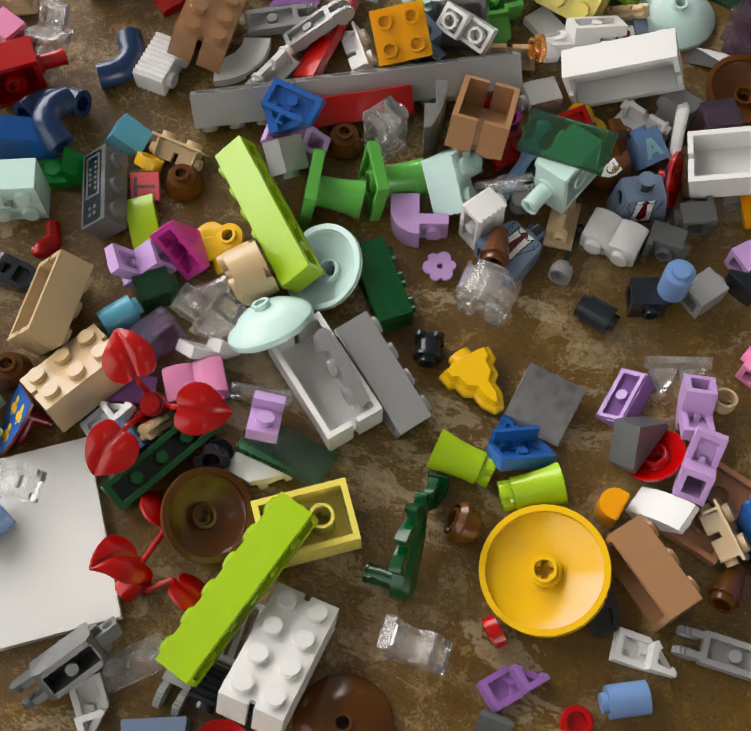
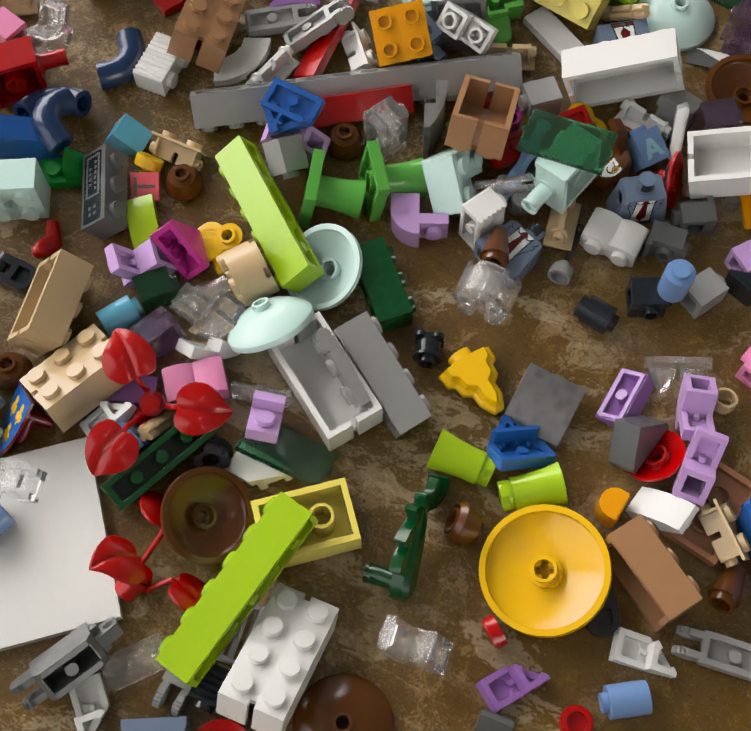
(441, 260): lavender plant -> none
(577, 33): white plate -> none

